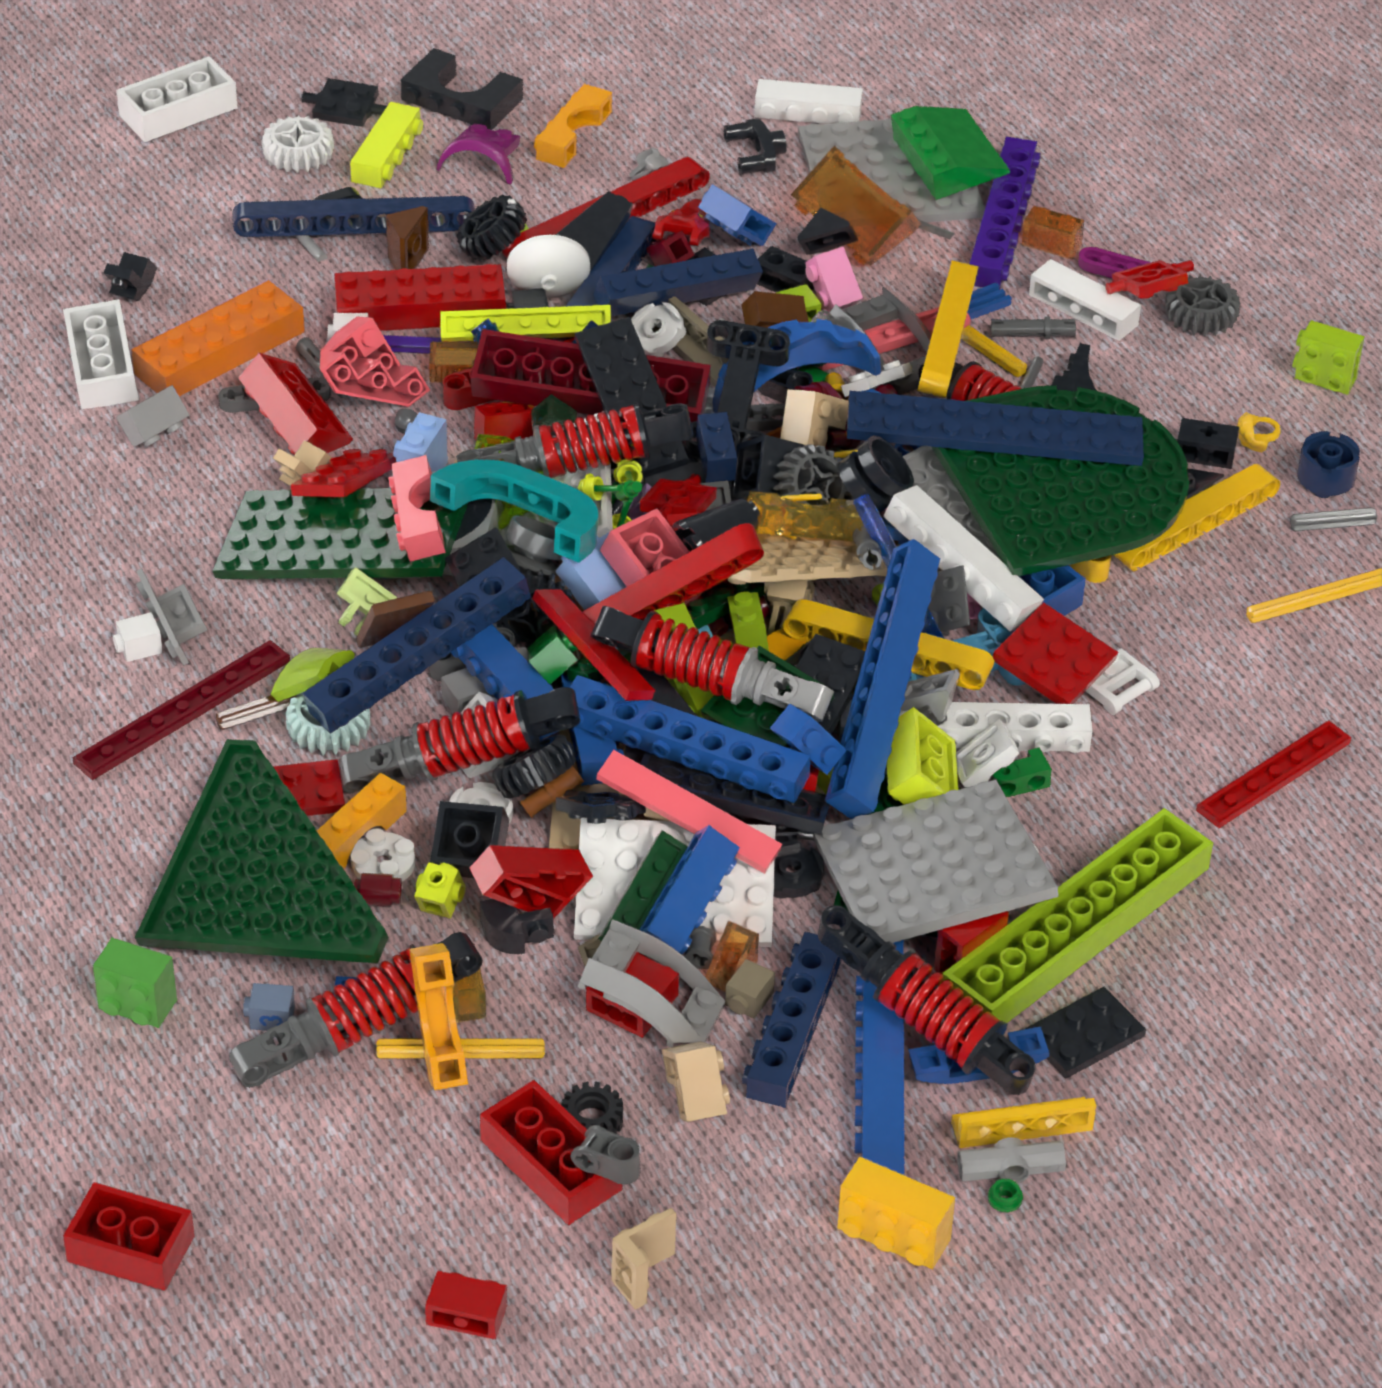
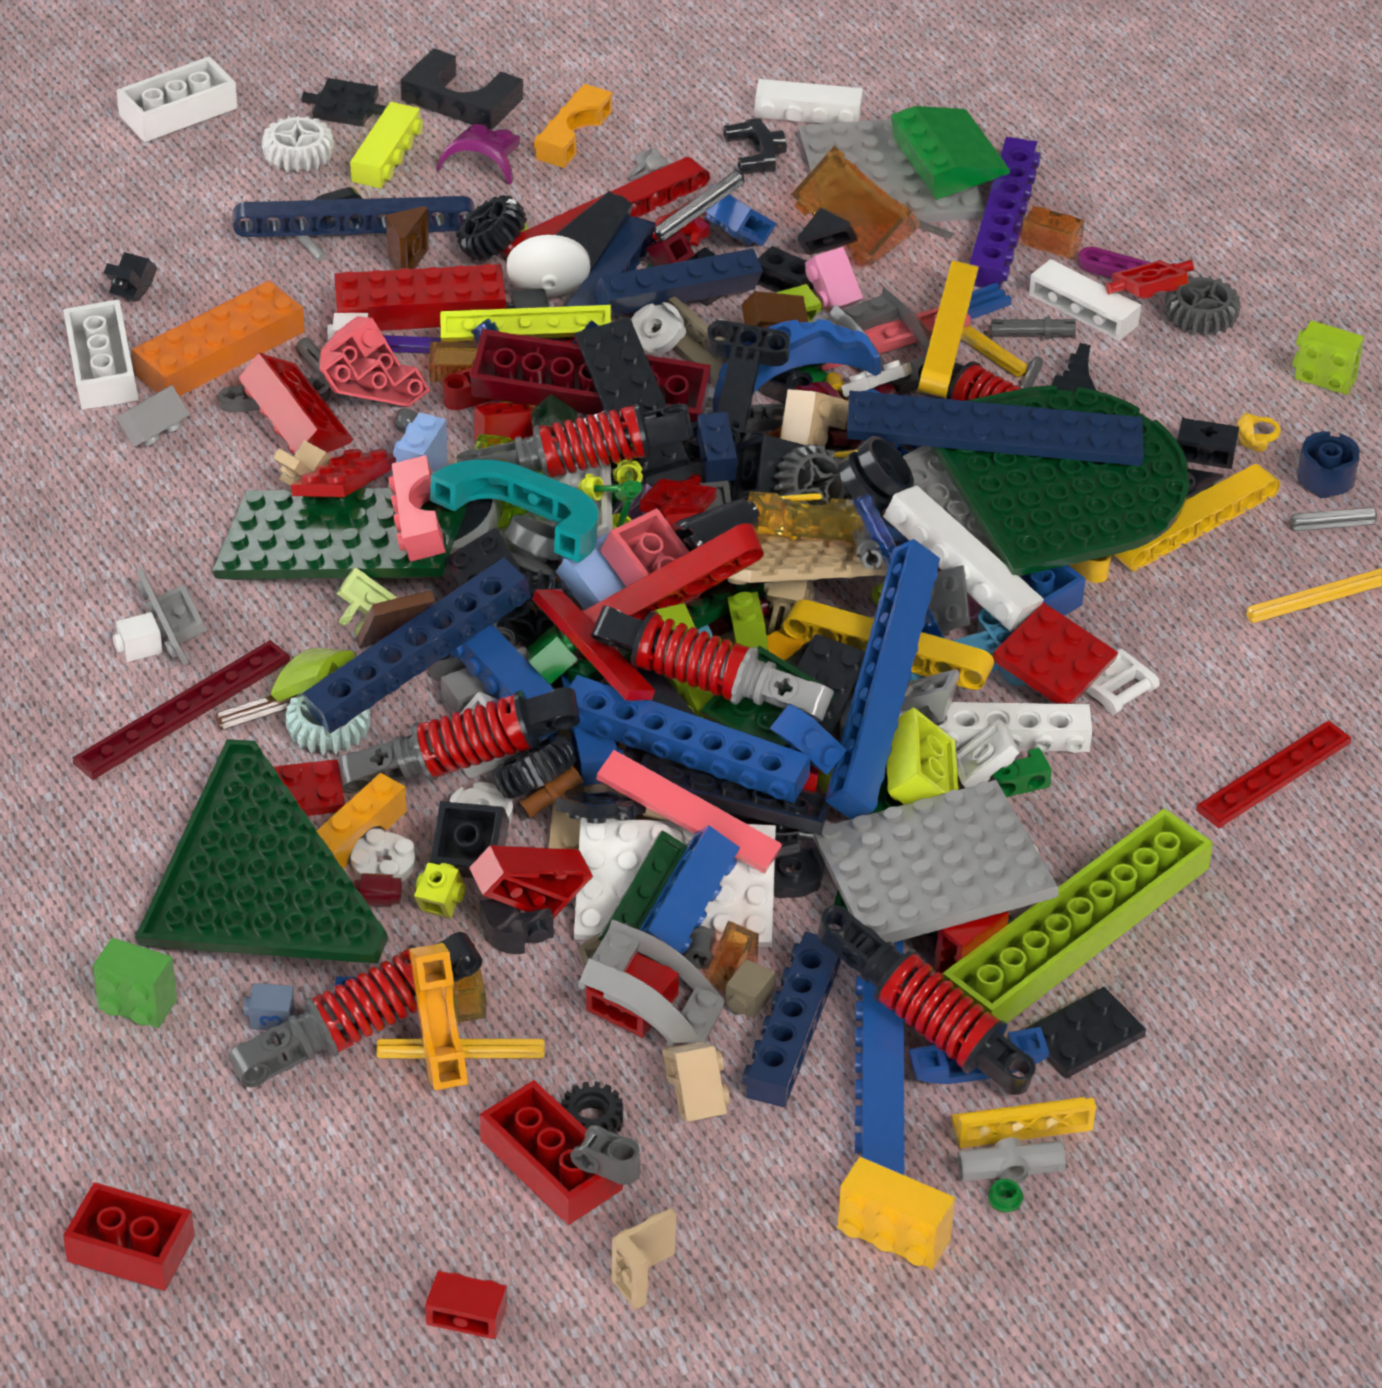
(699, 205): none -> axle

